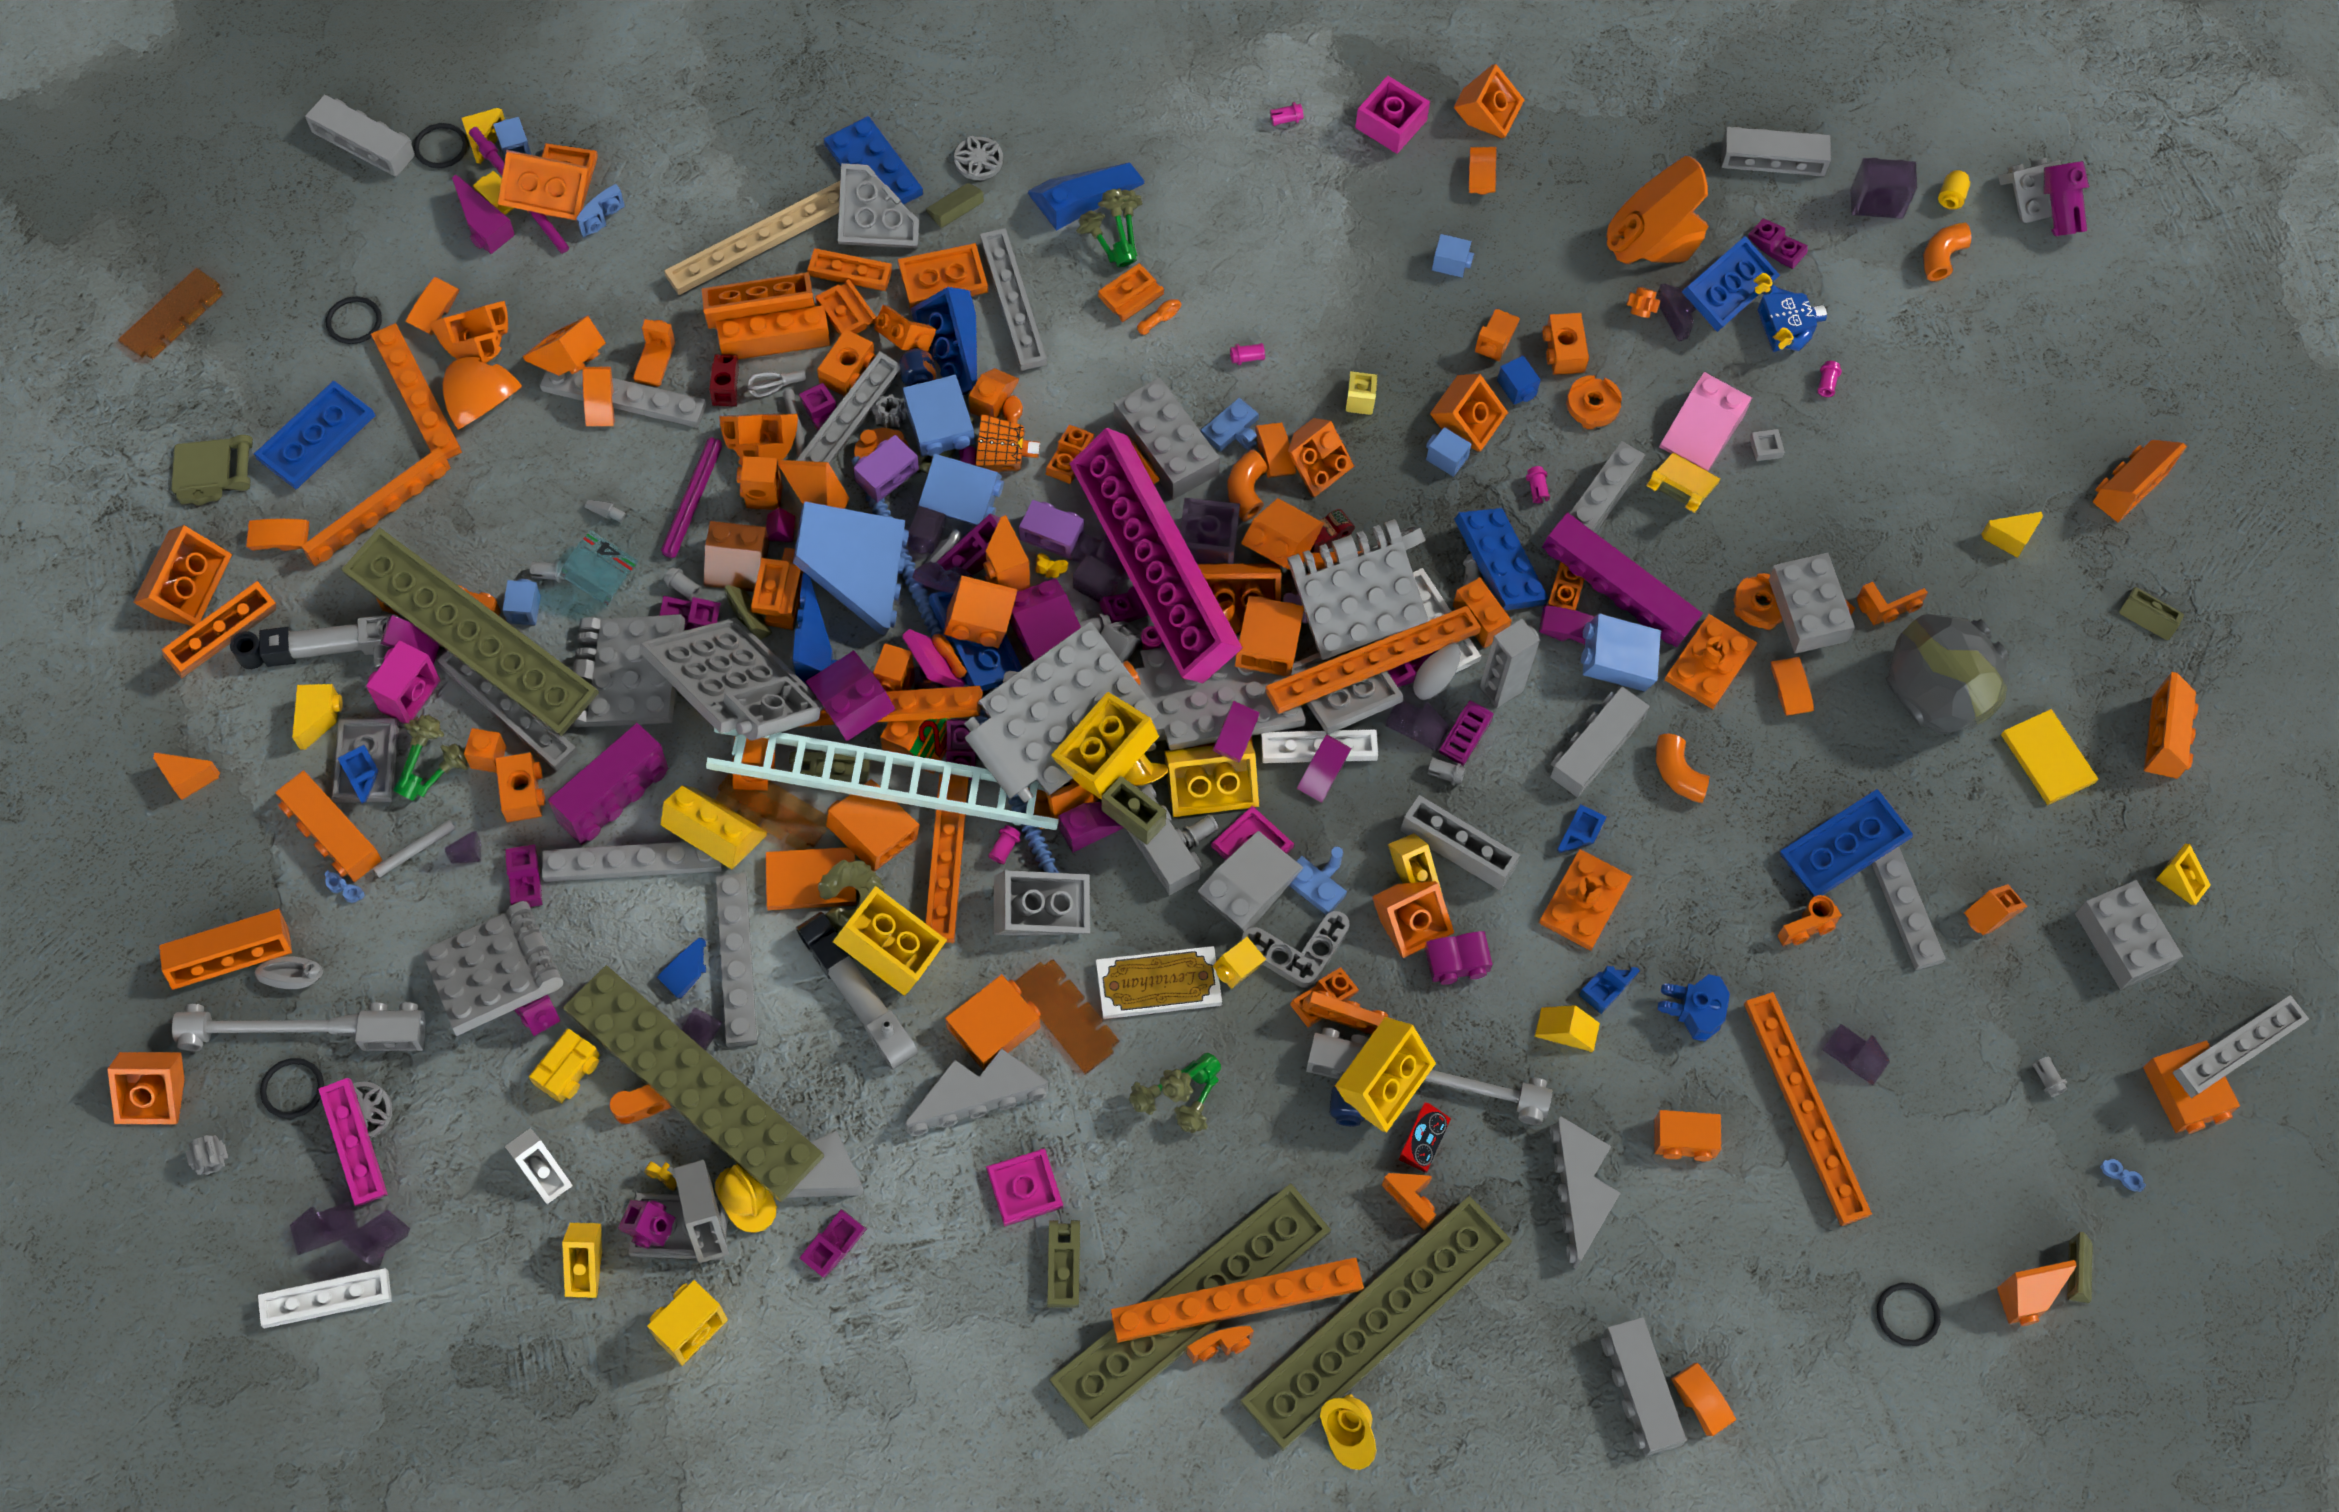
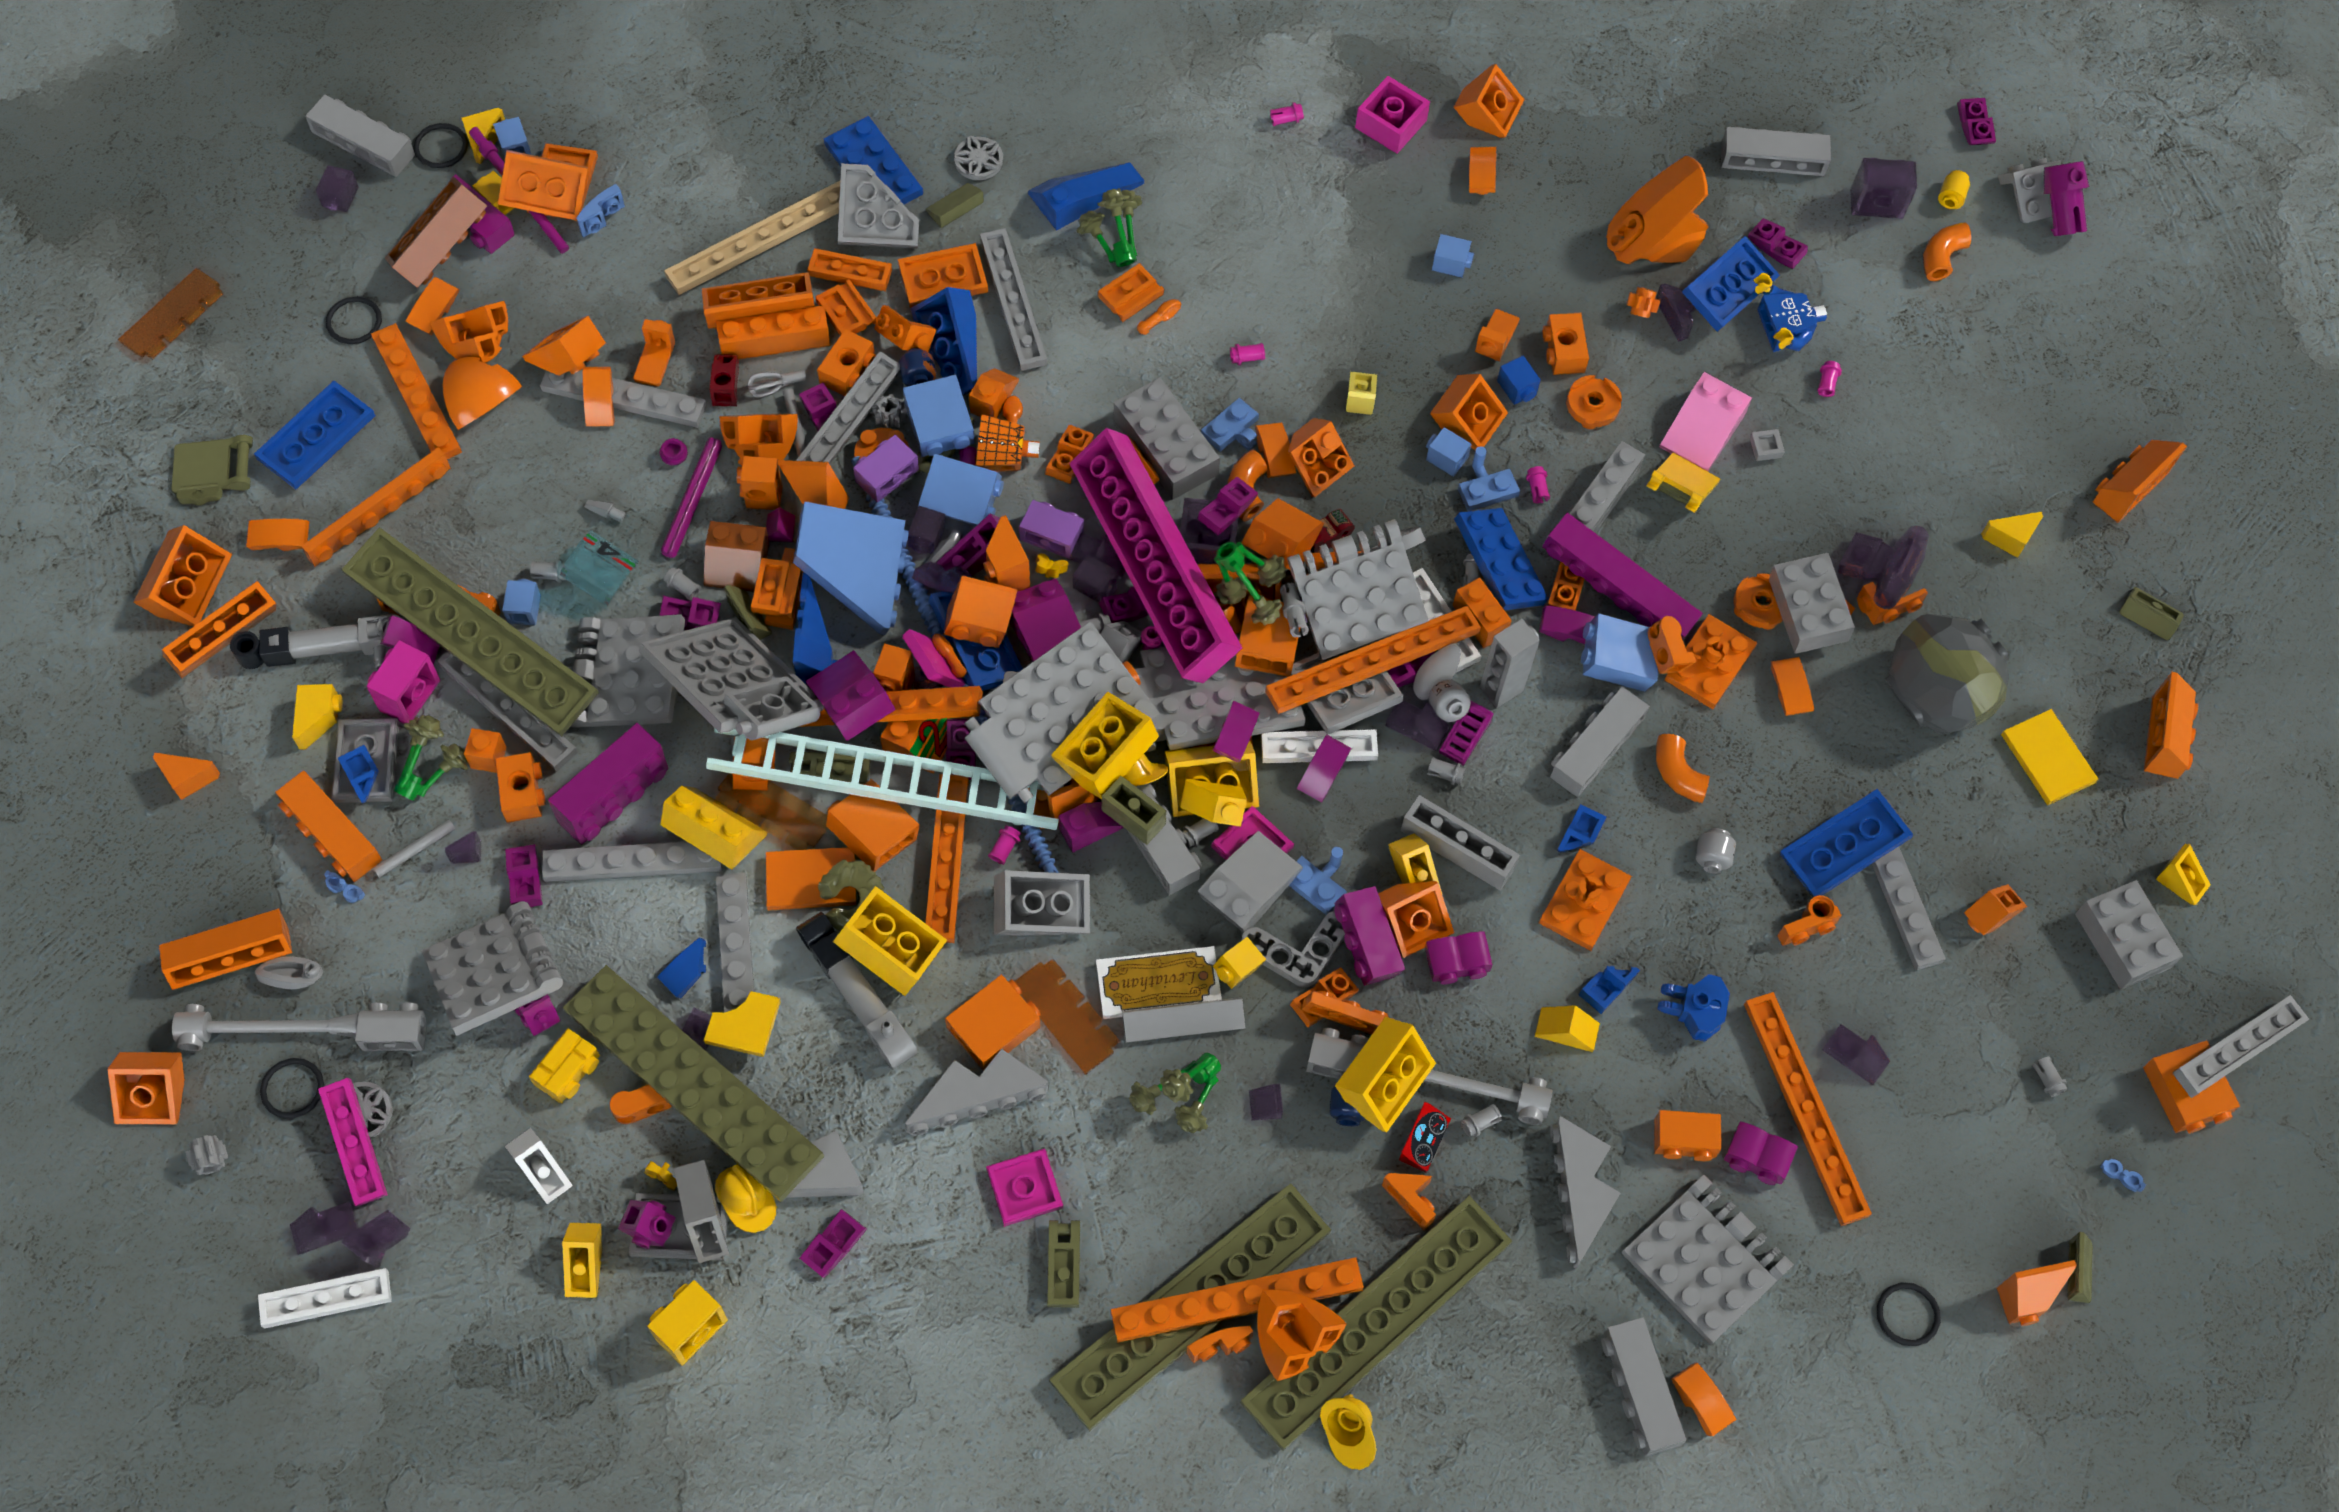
(337, 188): none -> clear purple brick
(436, 233): none -> slope
(673, 452): none -> magenta plate
(746, 1027): none -> yellow tile
(1183, 1019): none -> light grey tile
(1214, 801): none -> yellow slope
(1228, 506): none -> magenta slope
(1230, 591): none -> olive plant
(1266, 1102): none -> clear purple slope
(1294, 610): none -> light grey pin
(1294, 1330): none -> orange brick
(1368, 936): none -> magenta brick
(1449, 700): none -> light grey head
(1481, 1120): none -> light grey pin
(1487, 488): none -> medium blue plate
(1668, 646): none -> orange leg
(1702, 1263): none -> light grey hinge
(1715, 850): none -> light grey head
(1760, 1153): none -> magenta brick
(1893, 566): none -> clear purple plate
(1975, 121): none -> magenta slope

